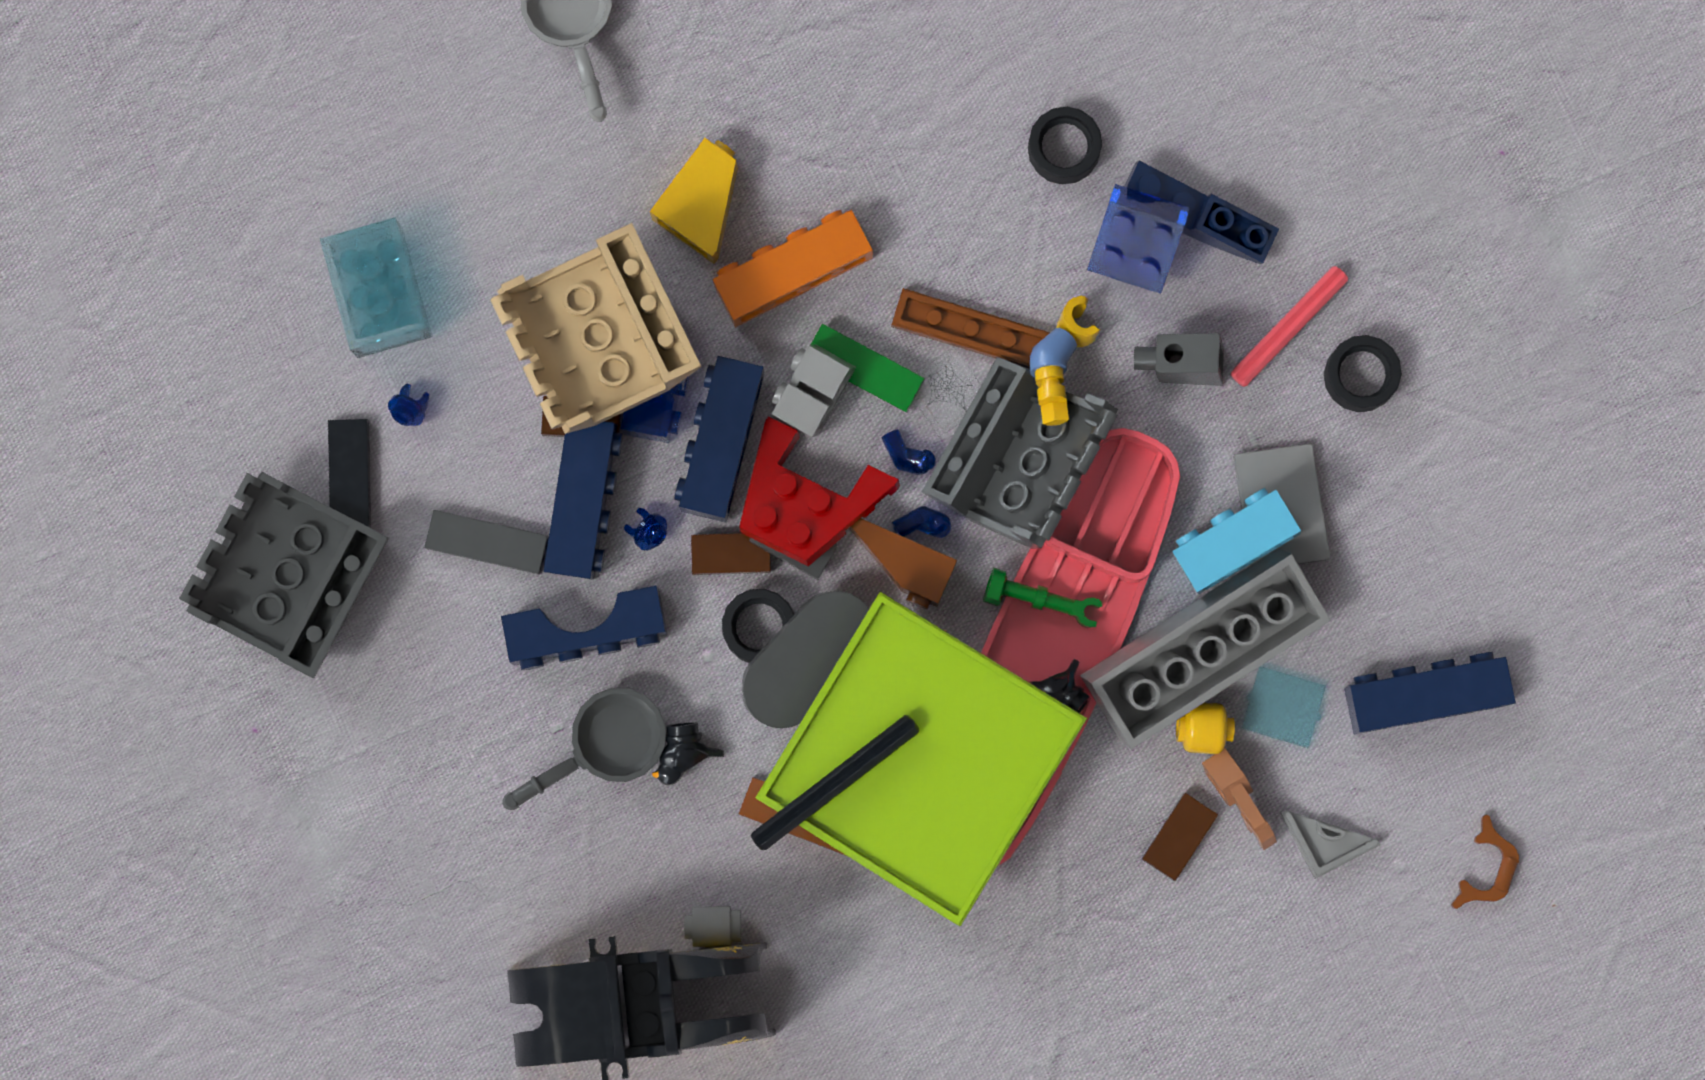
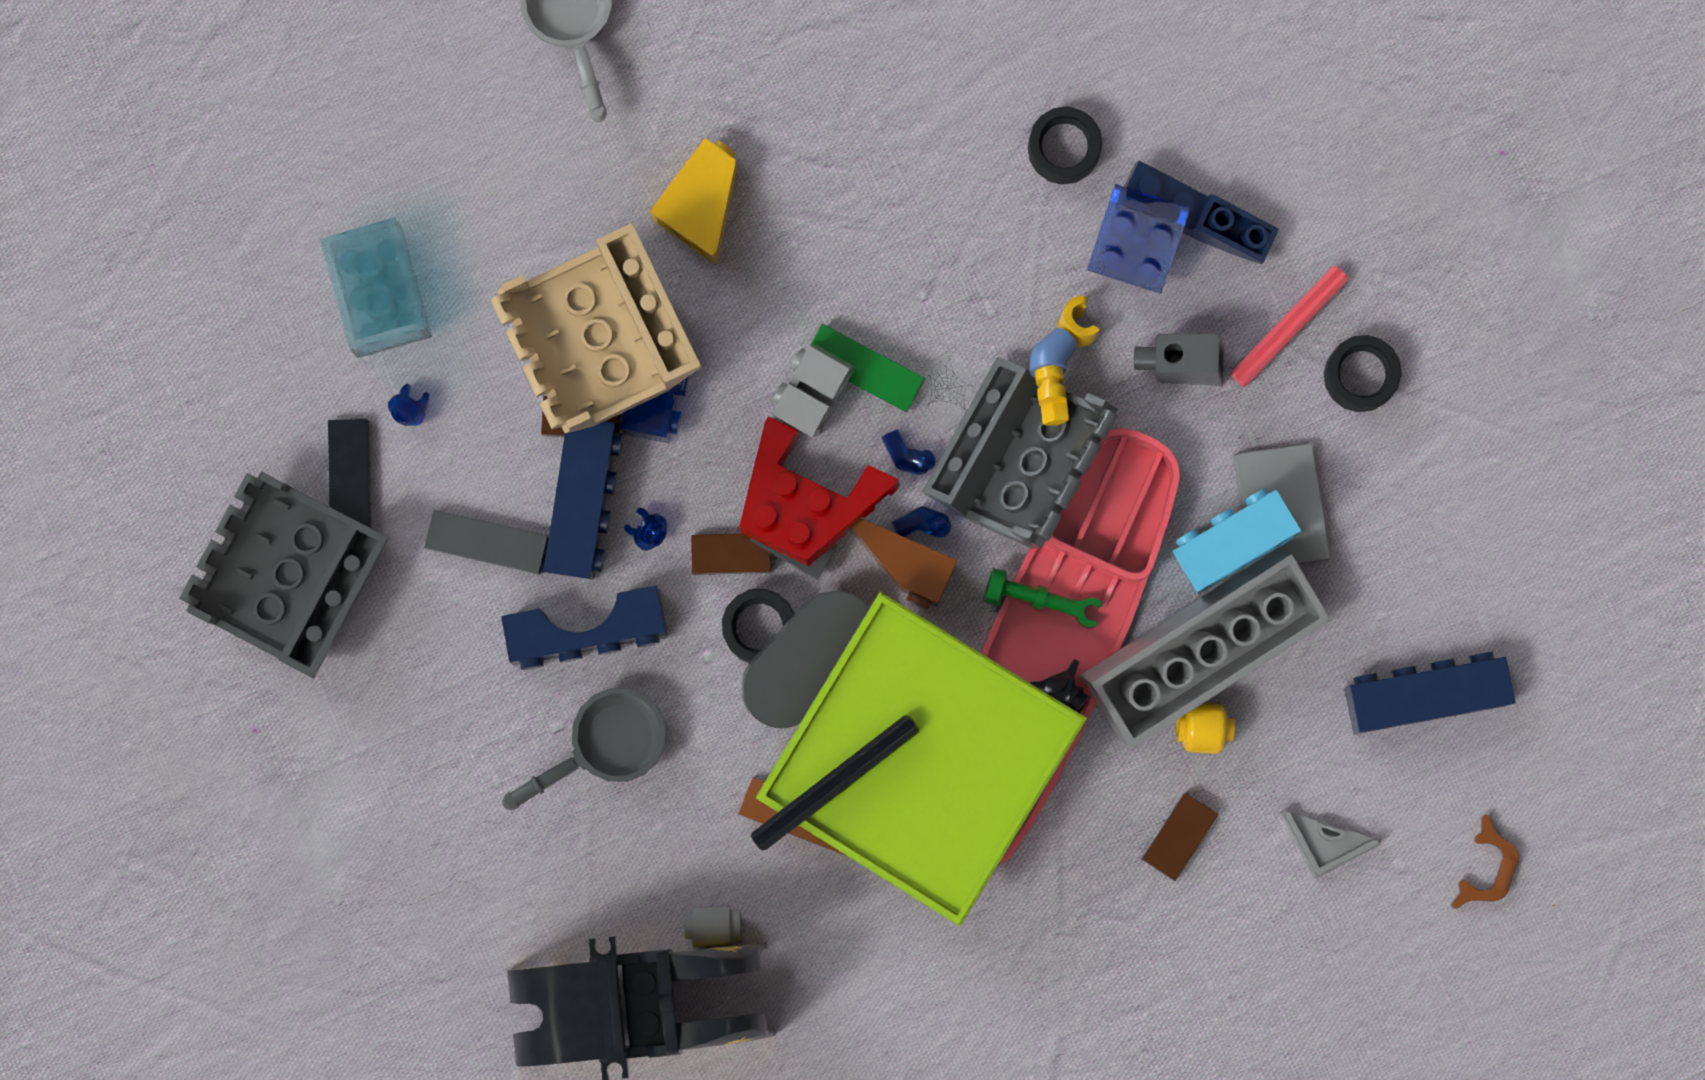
(682, 752): black animal -> none
(721, 438): dark blue brick -> none
(792, 267): orange brick -> none
(966, 328): dark orange tile -> none
(1235, 789): nougat piece -> none
(1283, 707): clear light blue piece -> none

